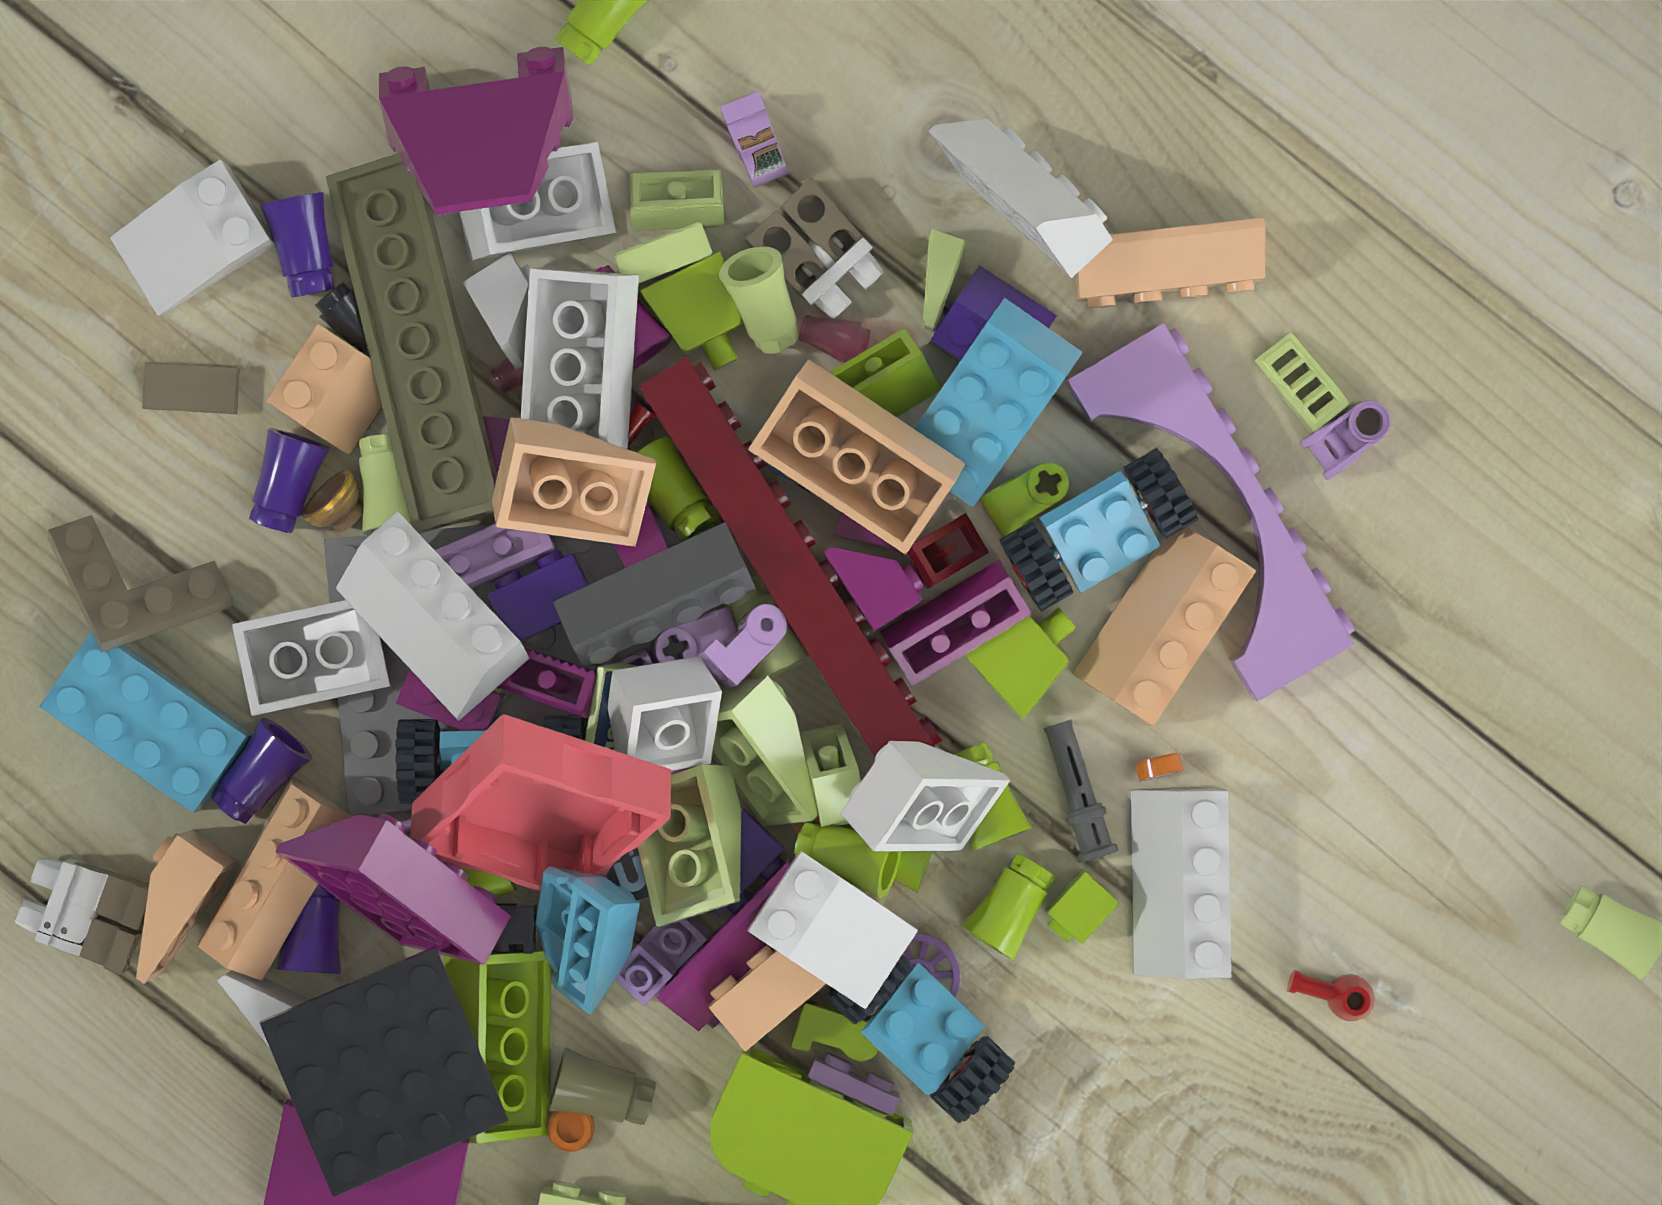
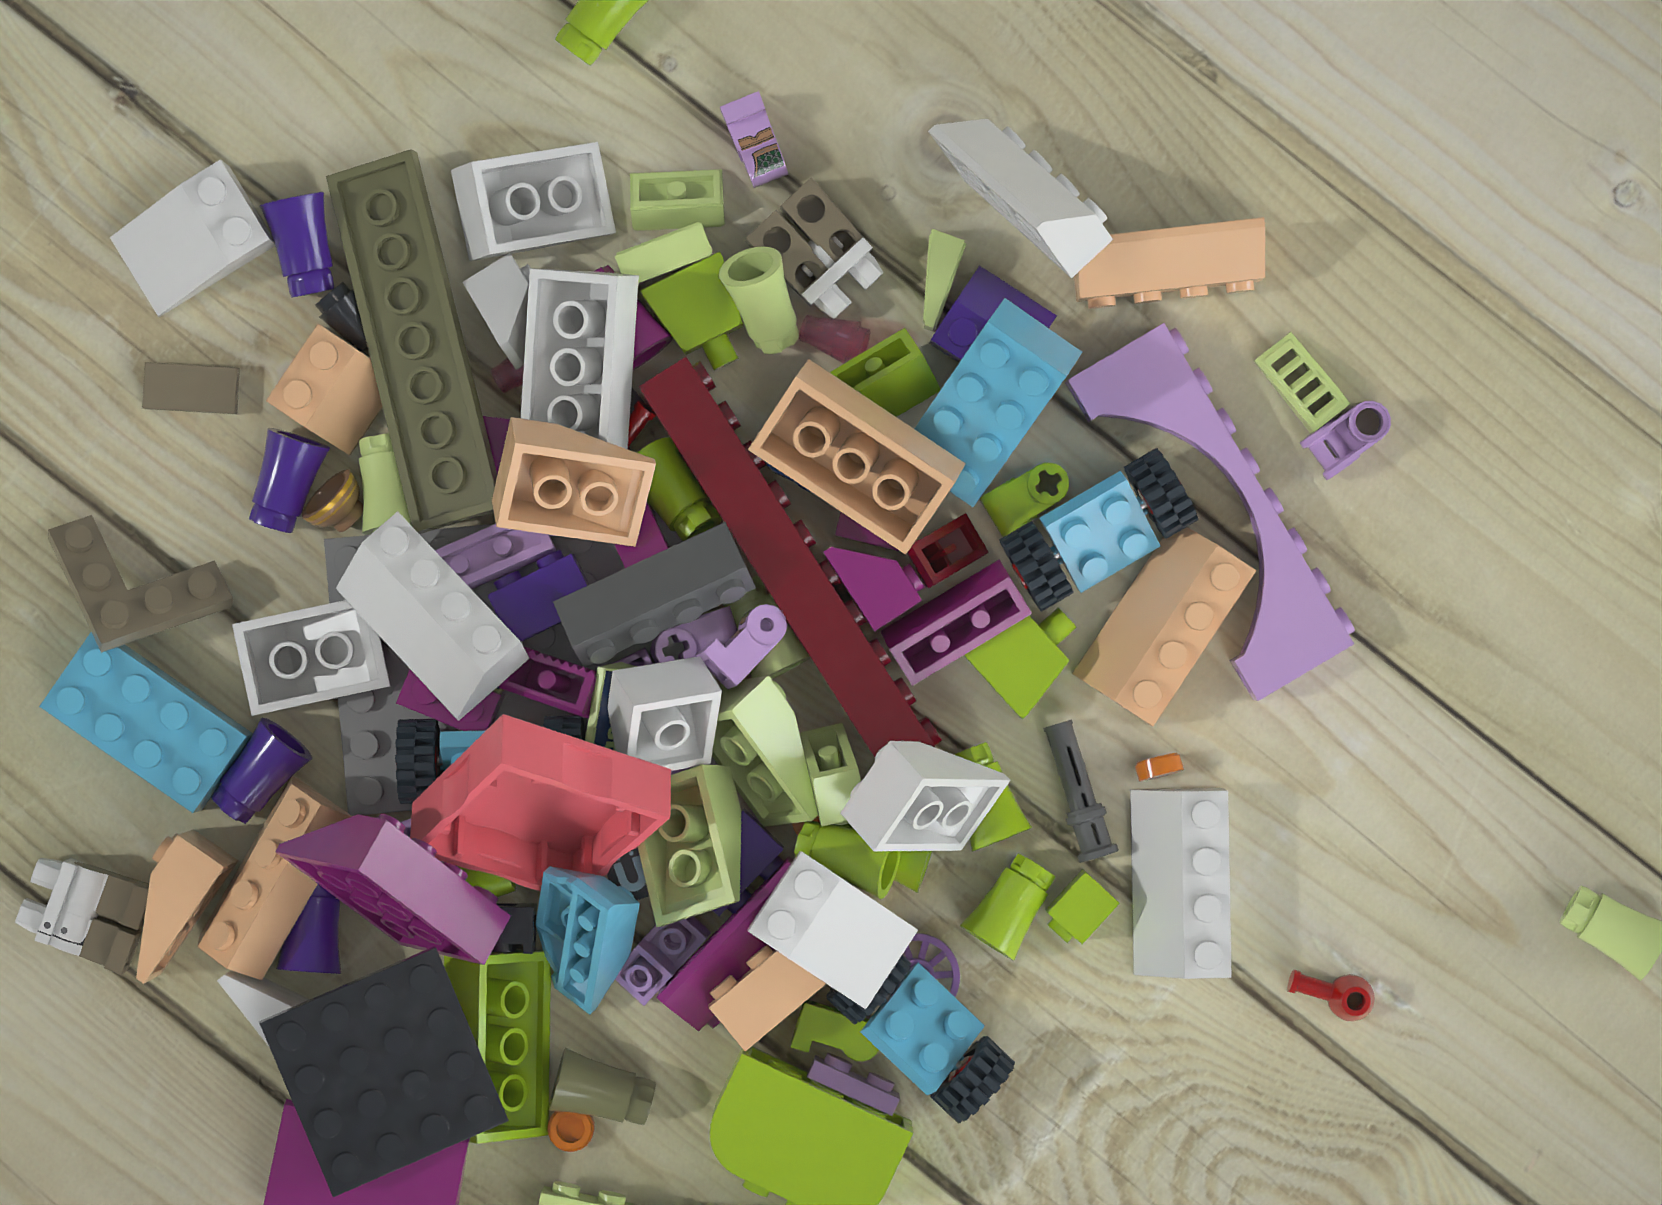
(480, 139): magenta wedge -> none

